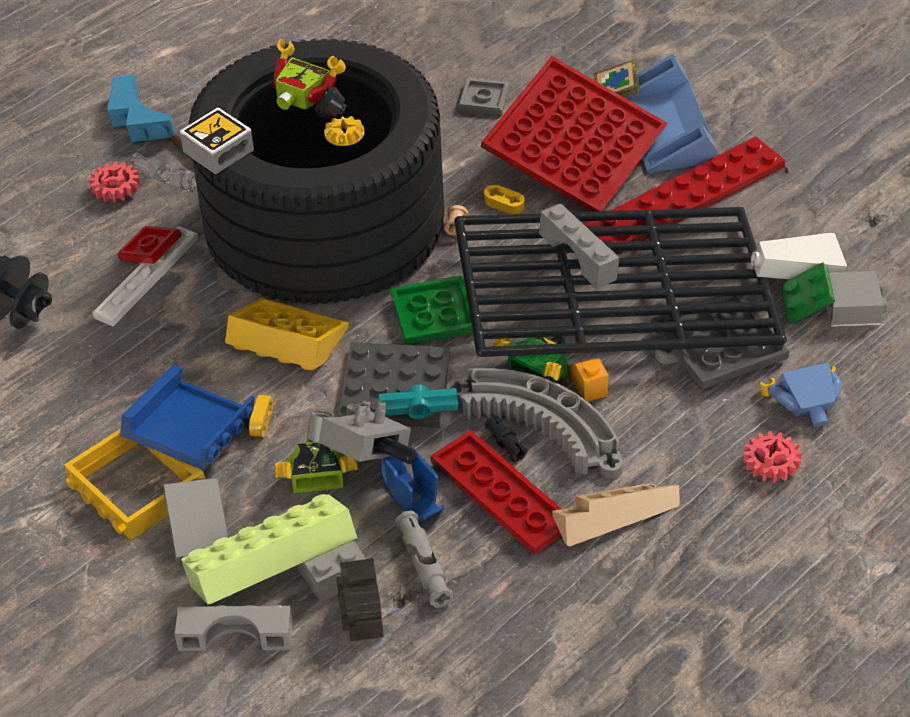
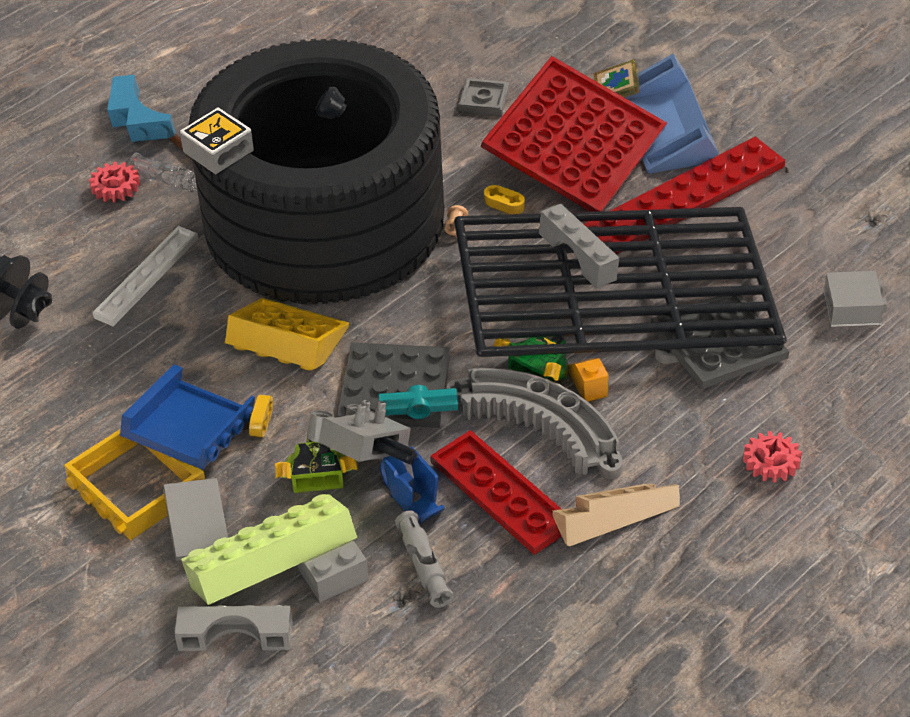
(149, 244): red tile -> none
(302, 82): torso -> none
(335, 135): yellow gear -> none
(359, 600): clear smoke brick -> none
(432, 310): green plate -> none
(506, 438): black pin -> none
(796, 255): white slope -> none
(806, 391): medium blue torso -> none
(807, 293): green plate -> none

